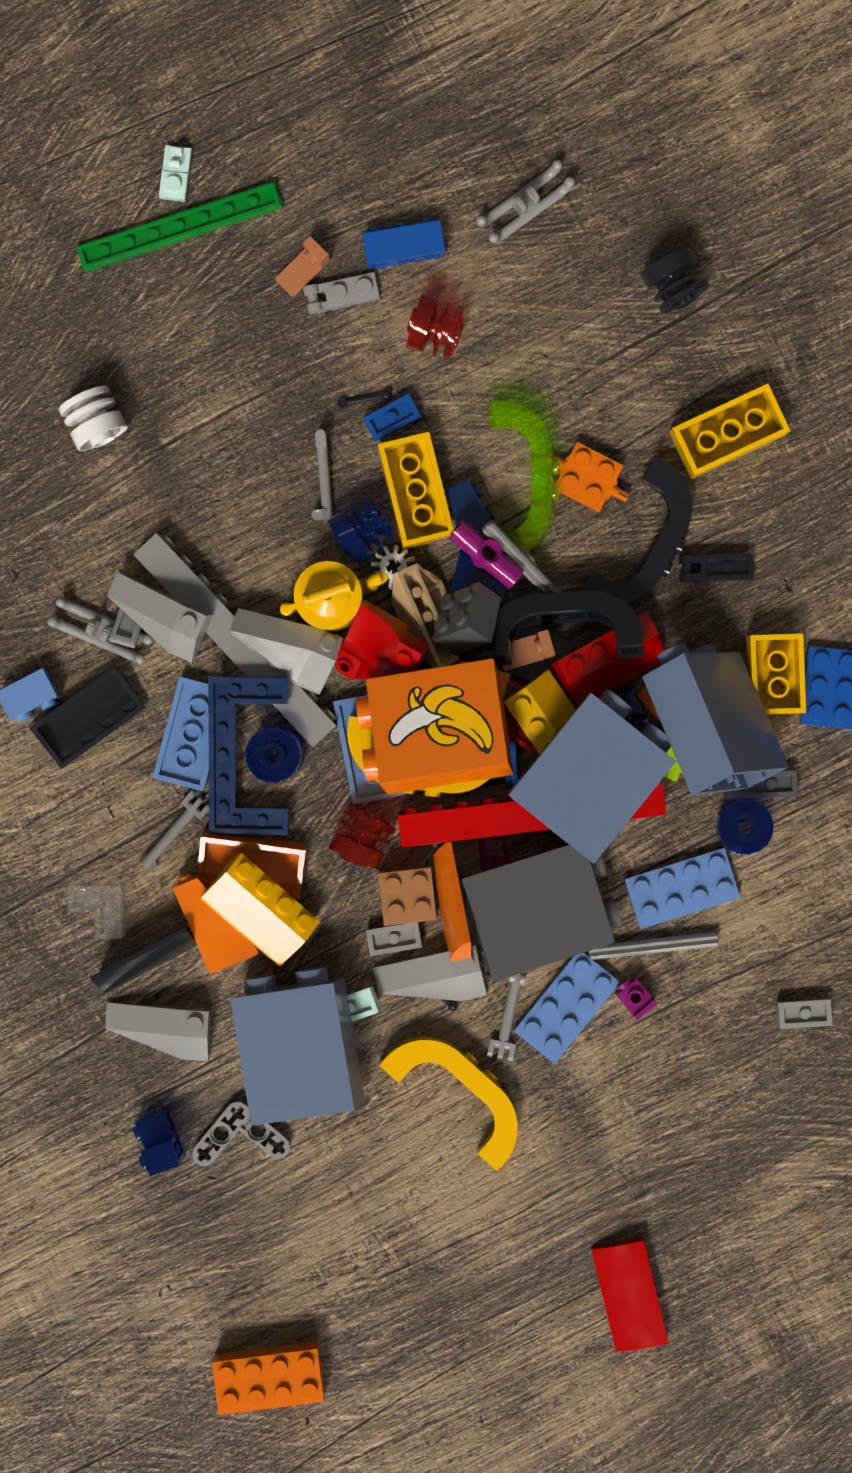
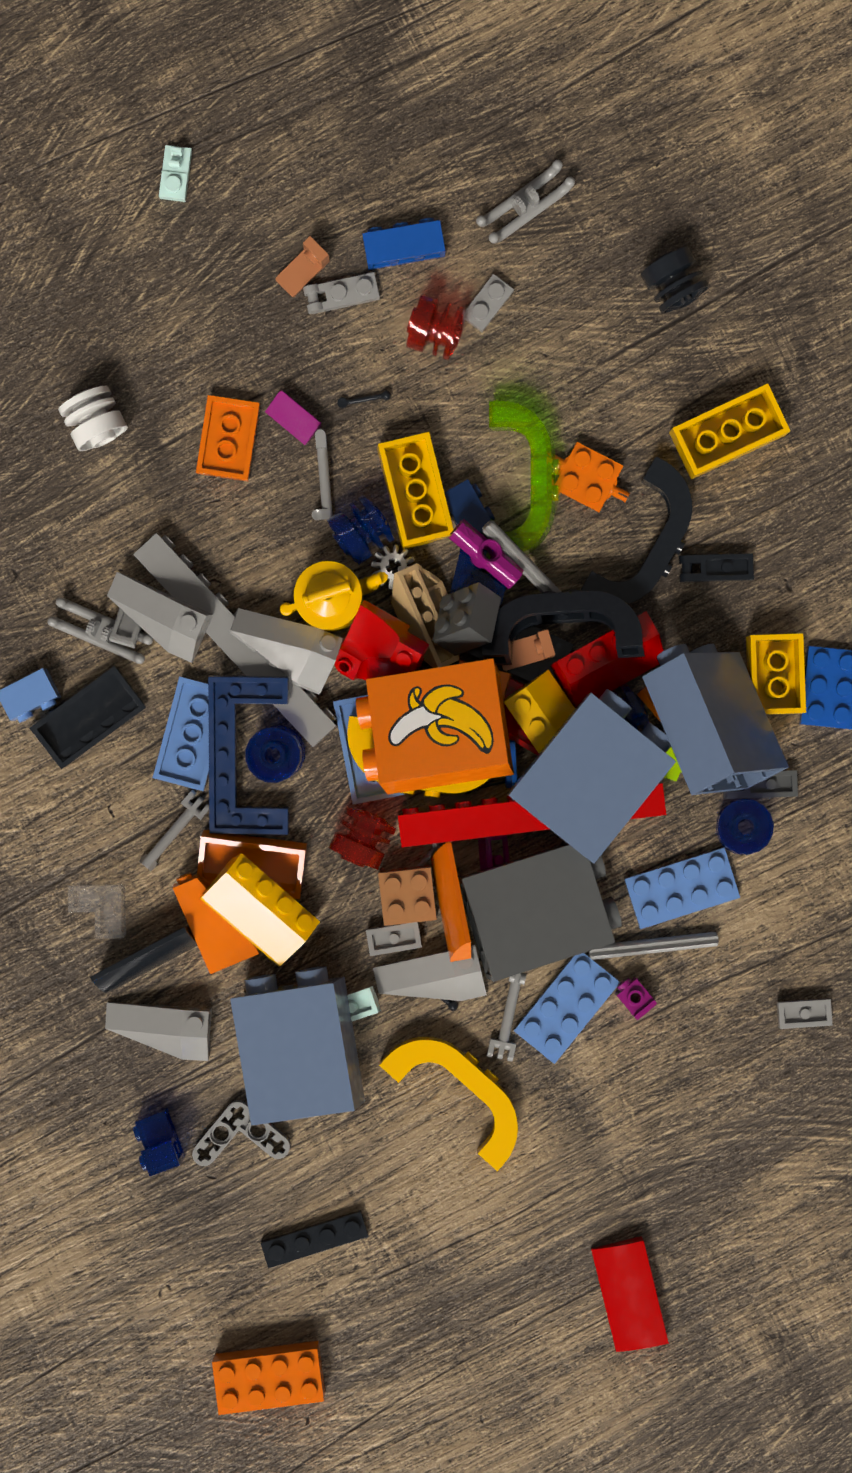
(179, 227): green tile -> none
(228, 438): none -> orange plate
(293, 417): none -> magenta slope
(314, 1239): none -> black plate
(391, 417): blue plate -> none
(488, 303): none -> light grey plate

